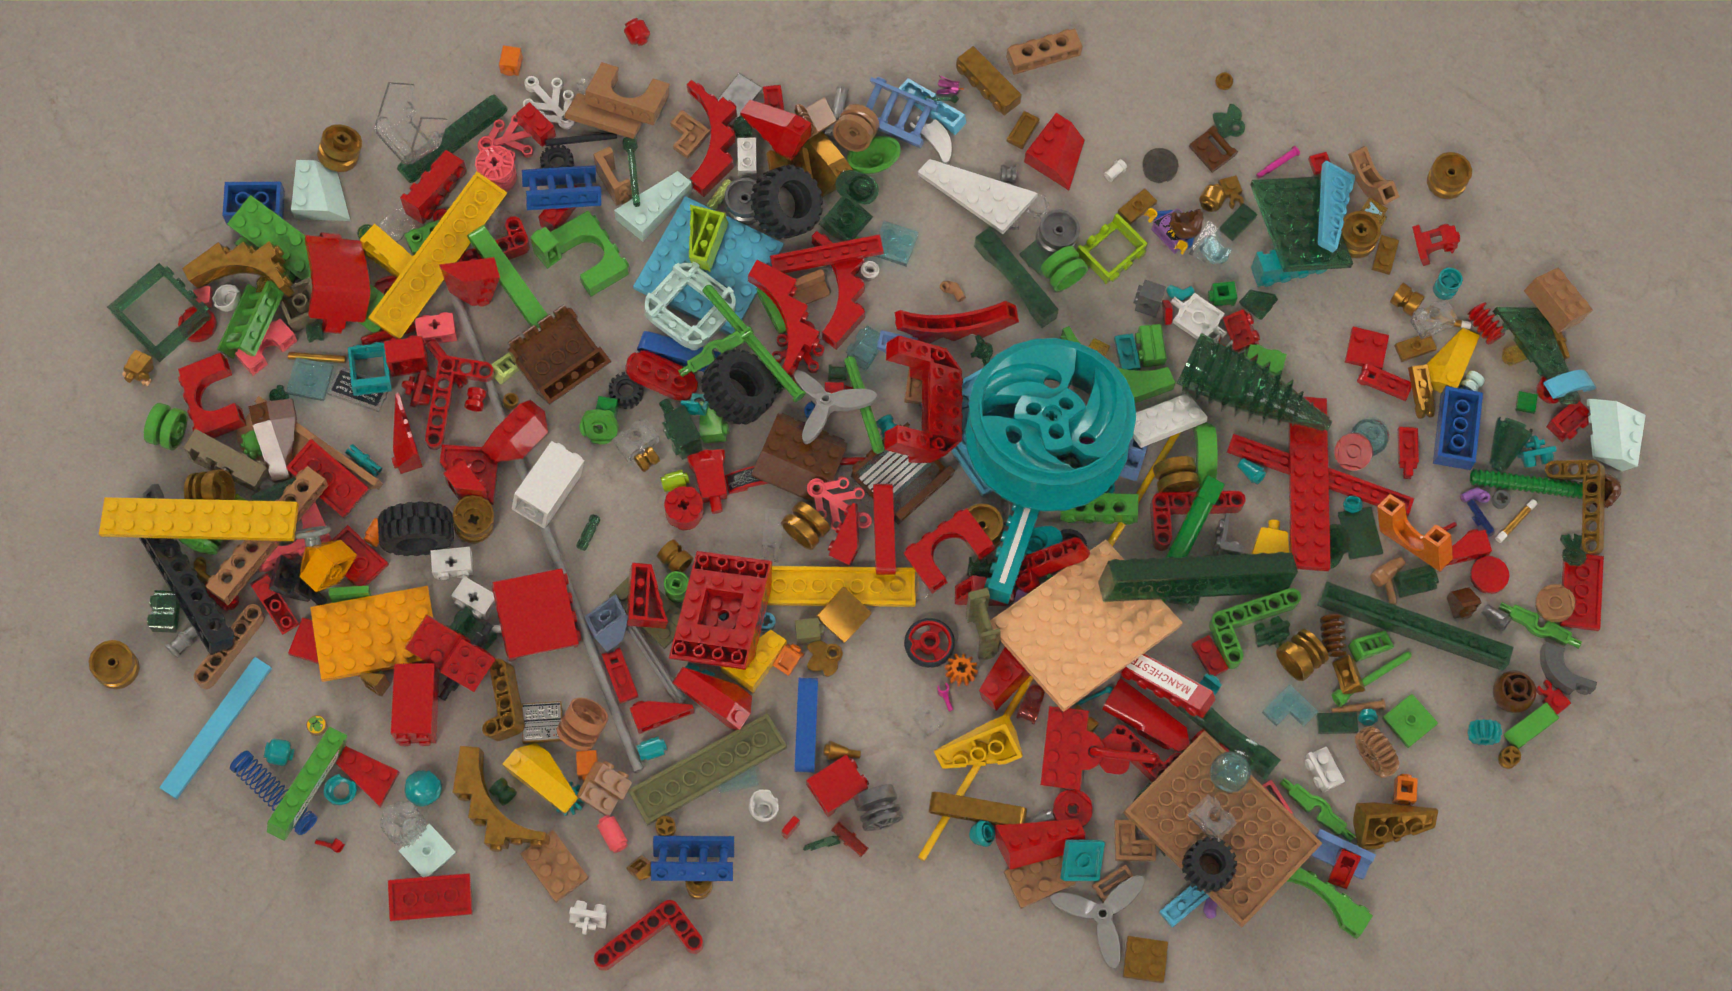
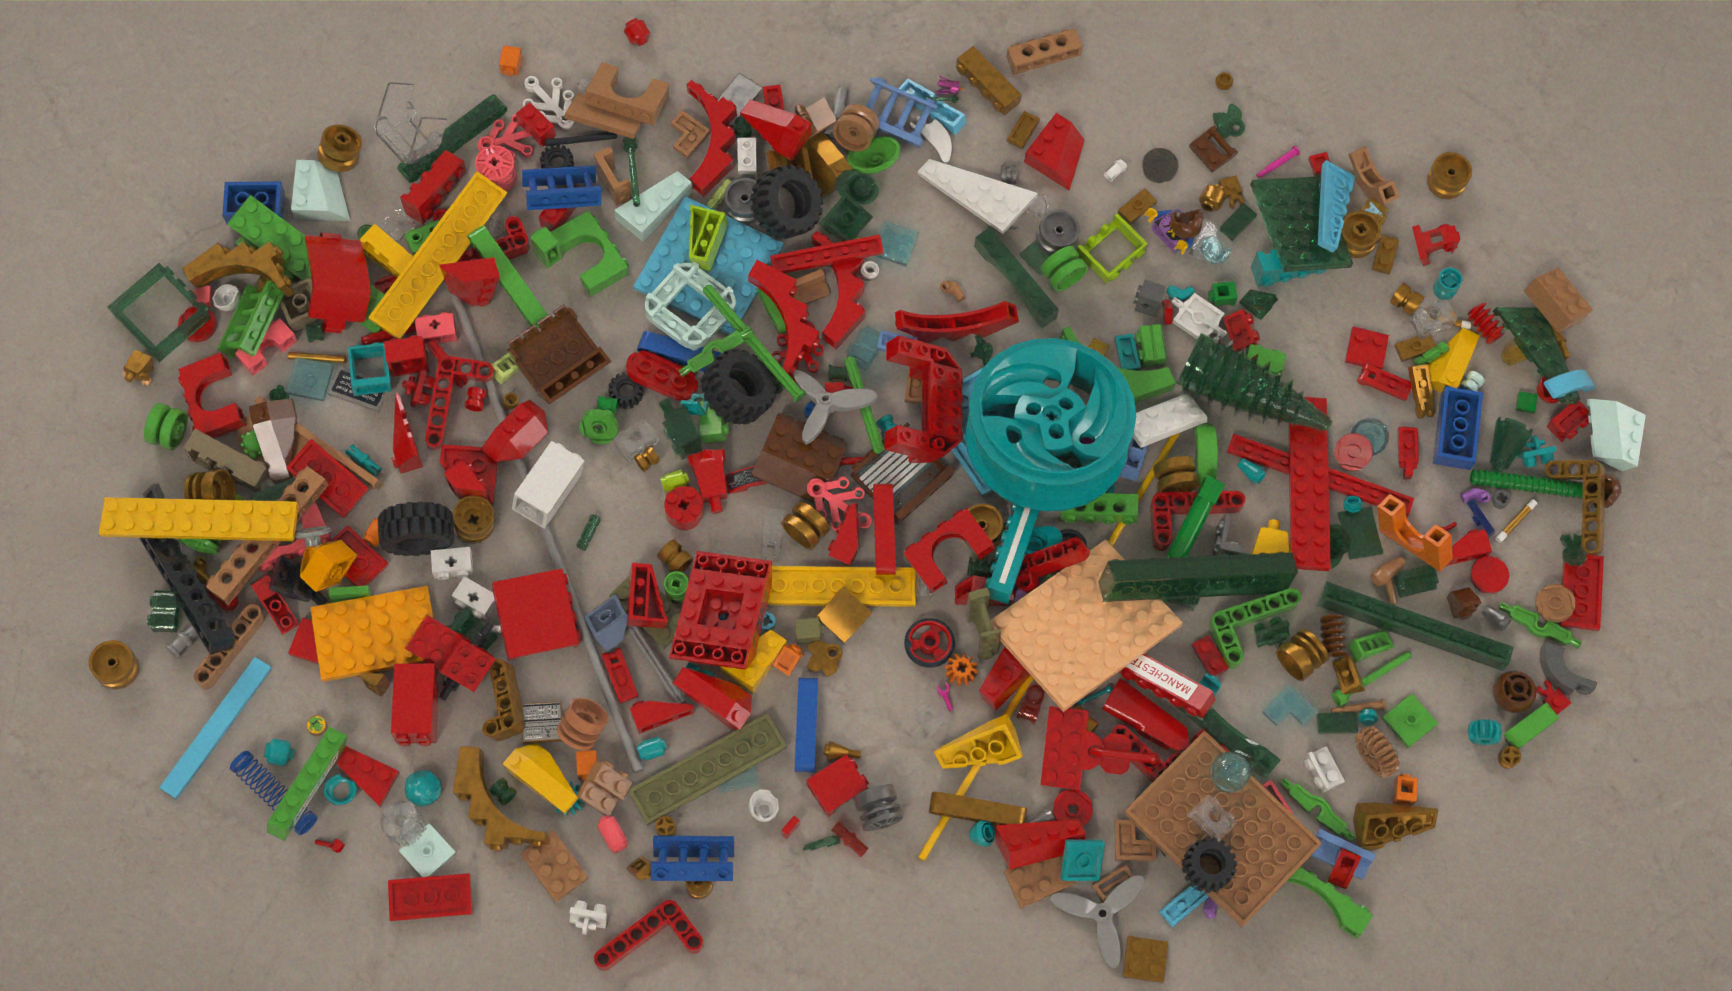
(1432, 354): none -> bright green axle

